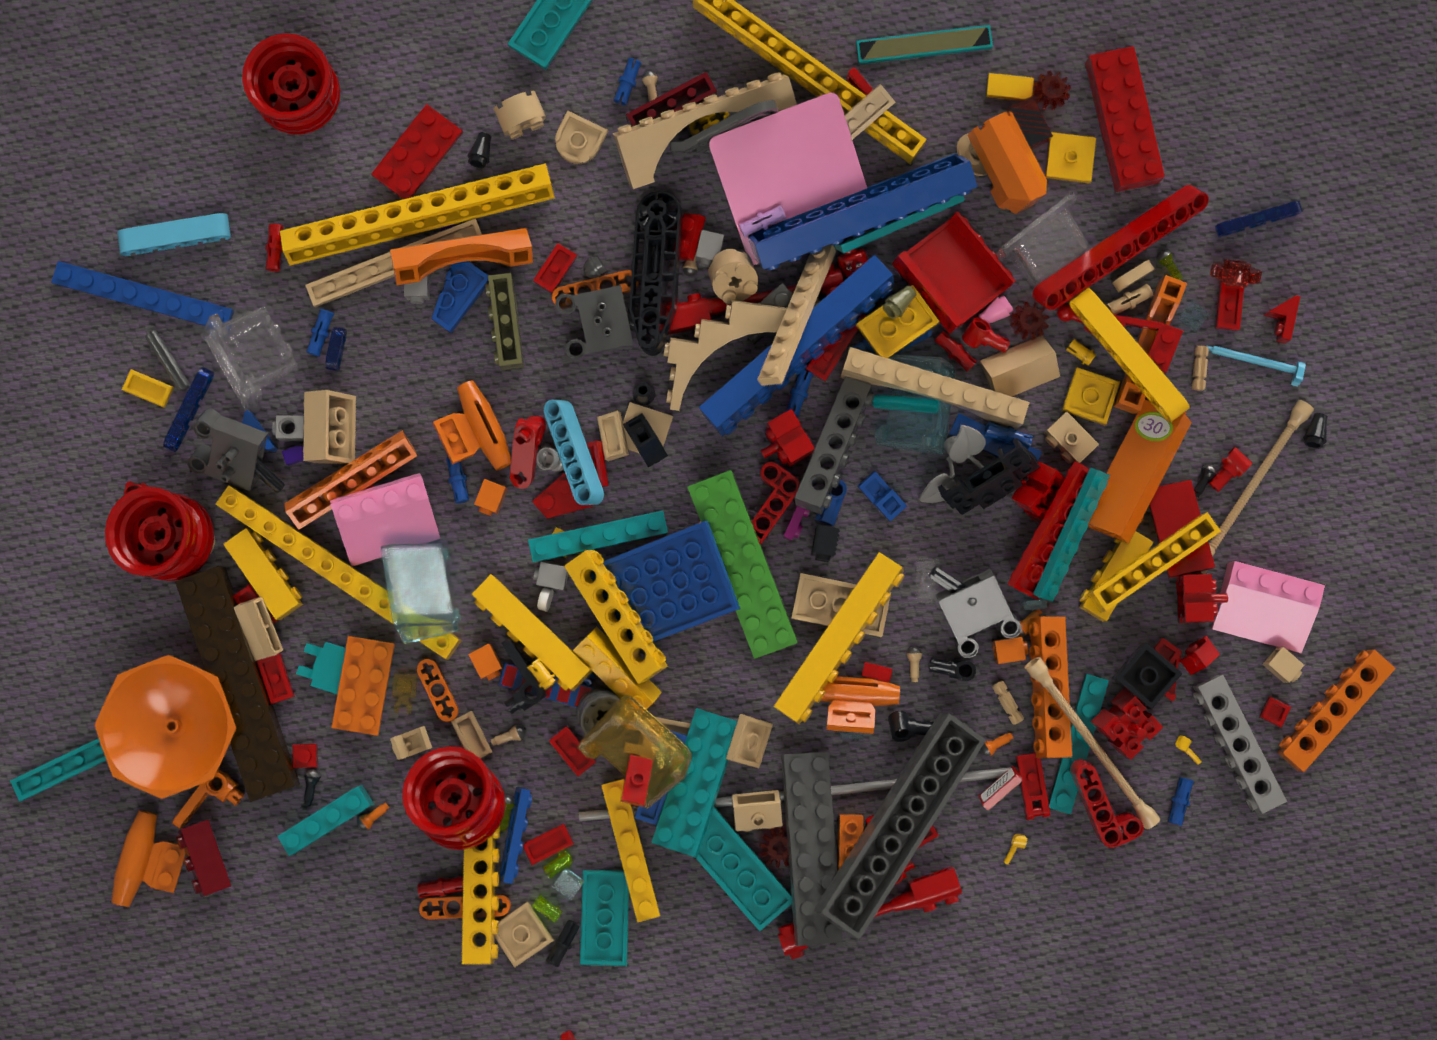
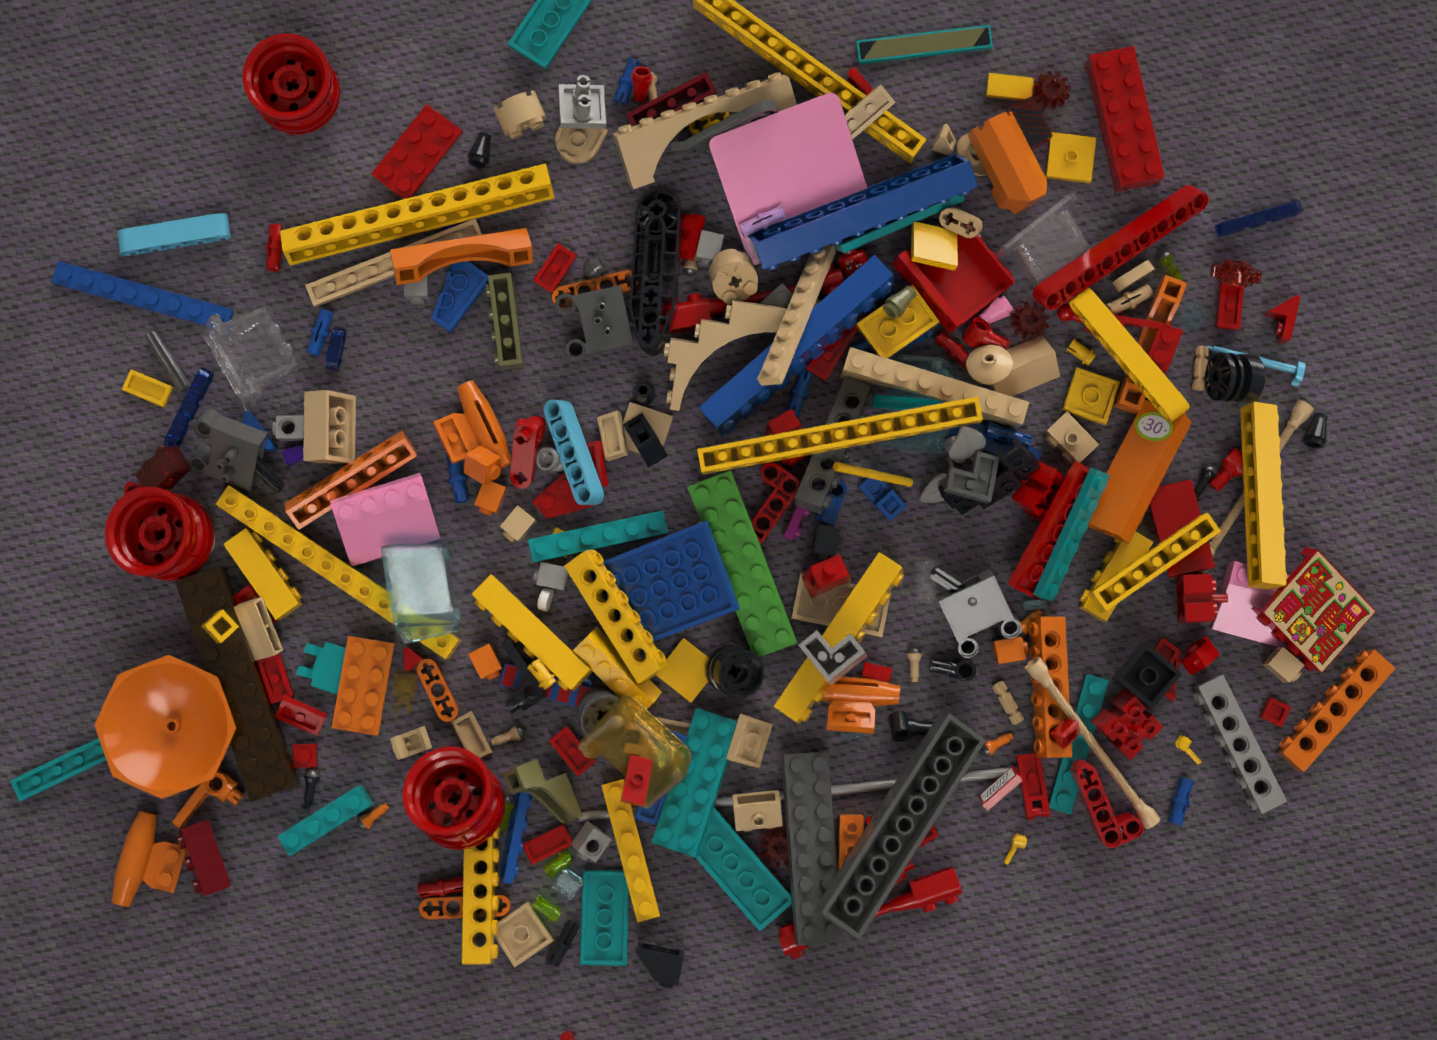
(163, 468): none -> clear red brick
(220, 626): none -> yellow brick
(301, 715): none -> red plate
(411, 658): none -> red slope
(482, 465): none -> orange brick
(517, 524): none -> tan brick
(554, 793): none -> olive arch
(582, 105): none -> light grey plate
(586, 834): none -> light grey brick
(641, 82): none -> red cone
(662, 963): none -> black slope
(685, 670): none -> yellow tile
(744, 677): none -> black wheel
(827, 576): none -> red torso
(834, 661): none -> light grey brick
(840, 435): none -> yellow brick
(872, 474): none -> yellow bar
(934, 246): none -> yellow tile
(944, 141): none -> tan slope
(962, 217): none -> tan beam
(977, 484): none -> dark grey plate
(989, 372): none -> tan dish
(1066, 732): none -> red slope
(1234, 377): none -> black wheel
(1263, 496): none -> yellow brick
(1315, 612): none -> panel

